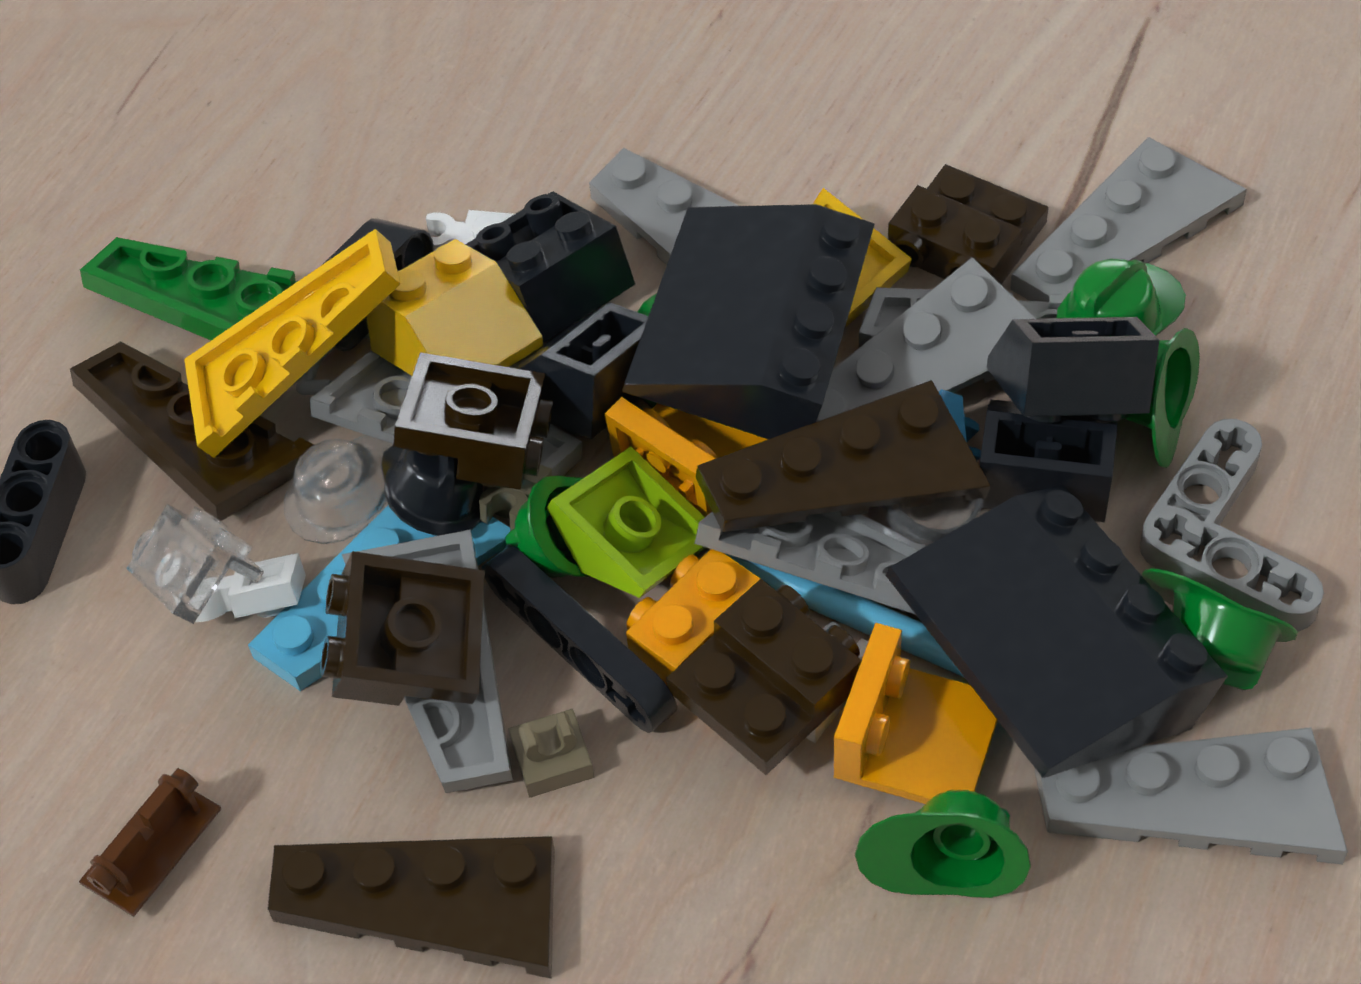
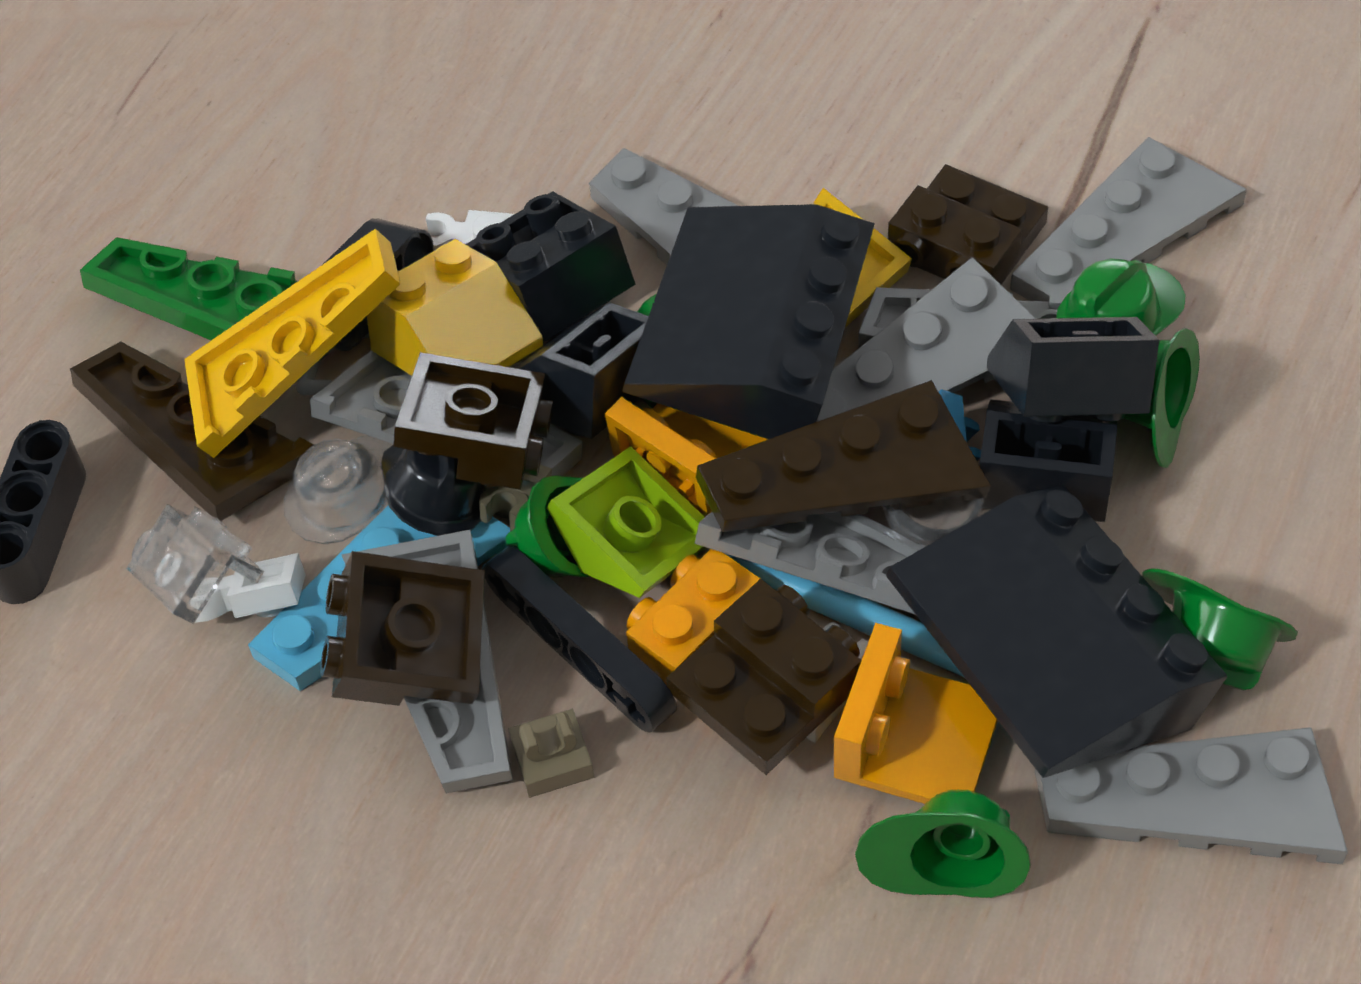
(151, 843): reddish brown hinge -> none
(446, 895): dark brown wing -> none
(1201, 526): light grey beam -> none

